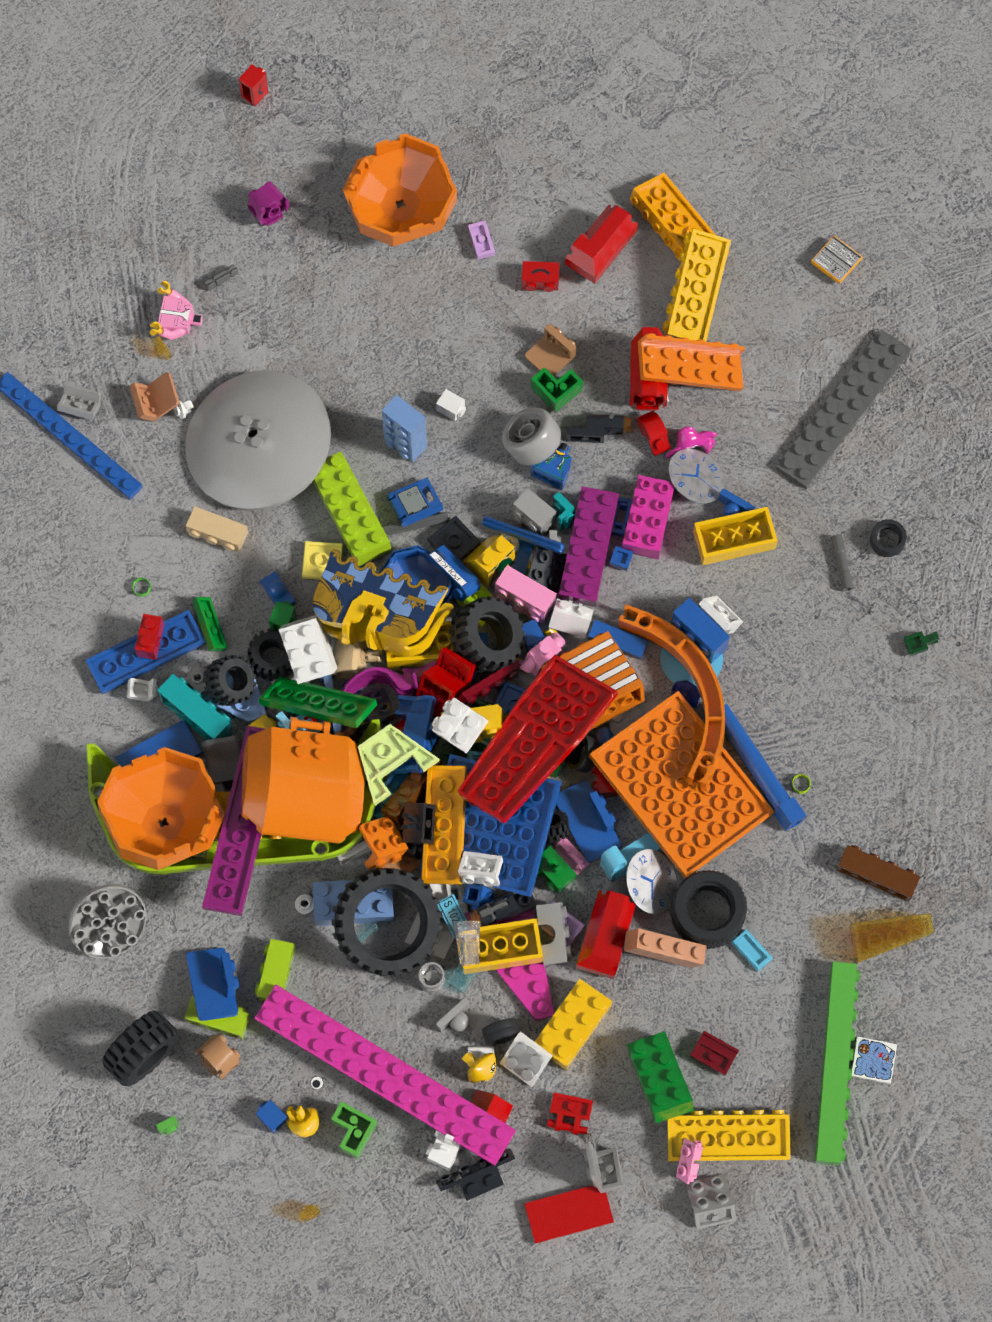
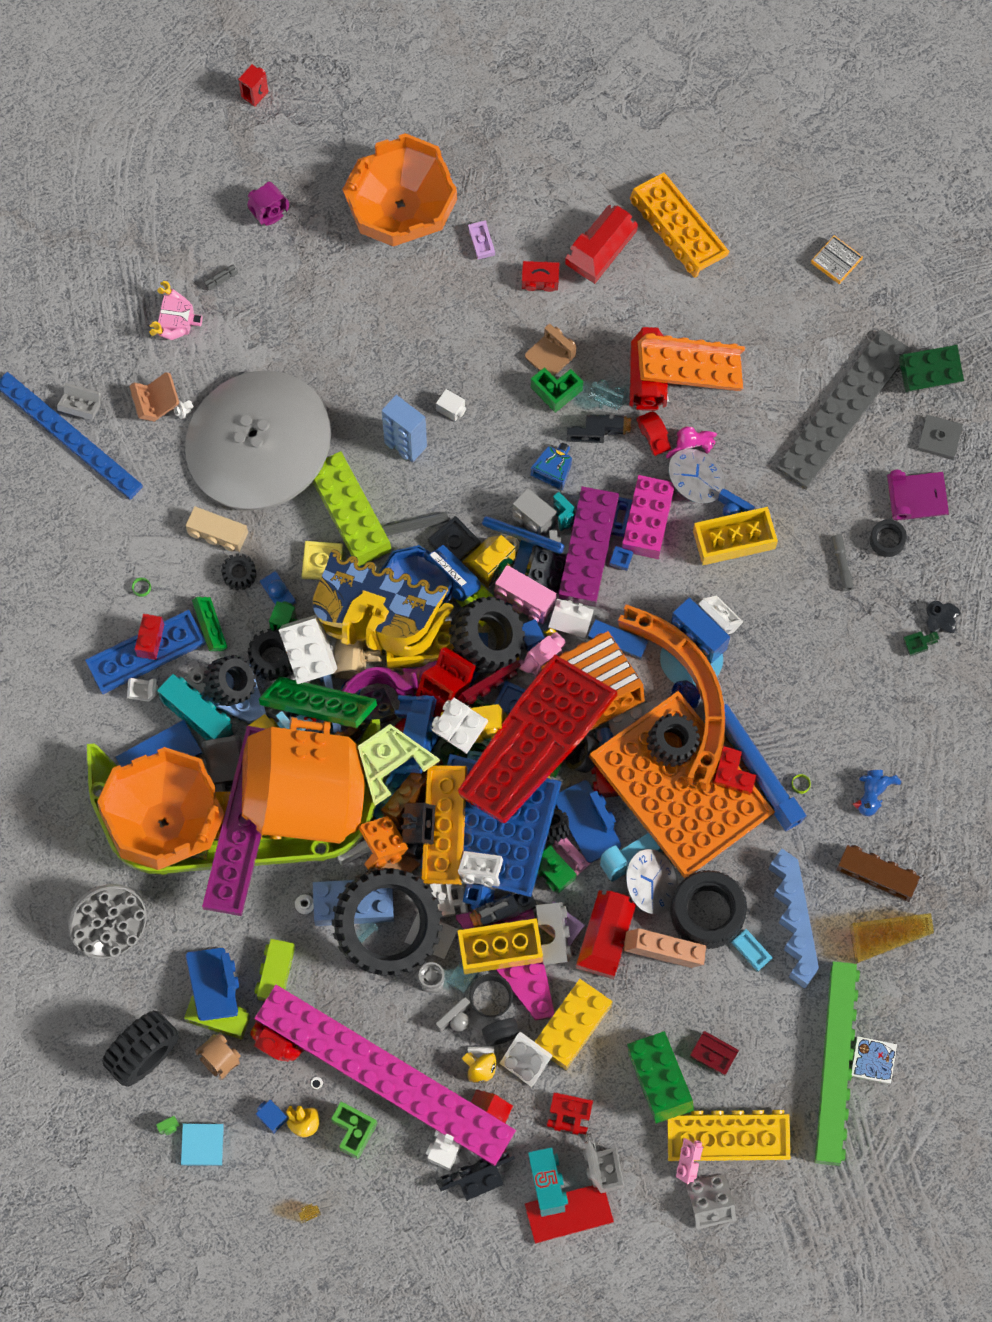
(161, 348): clear yellow plate -> none
(202, 1145): none -> medium azure tile
(238, 561): none -> black tyre
(274, 1044): none -> red torso
(411, 504): blue container -> none
(451, 912): medium azure tile -> none
(468, 942): clear plant -> none
(491, 977): none -> black tyre
(531, 436): light grey wheel -> none
(547, 1181): none -> teal brick
(607, 396): none -> clear light blue hips
(680, 727): none -> black tyre
(696, 285): yellow bracket -> none
(729, 776): none -> red plate
(795, 918): none -> medium blue brick
(874, 786): none -> blue animal
(916, 496): none -> magenta door
(931, 368): none -> dark green brick
(940, 437): none -> dark grey plate
(944, 619): none -> black plate

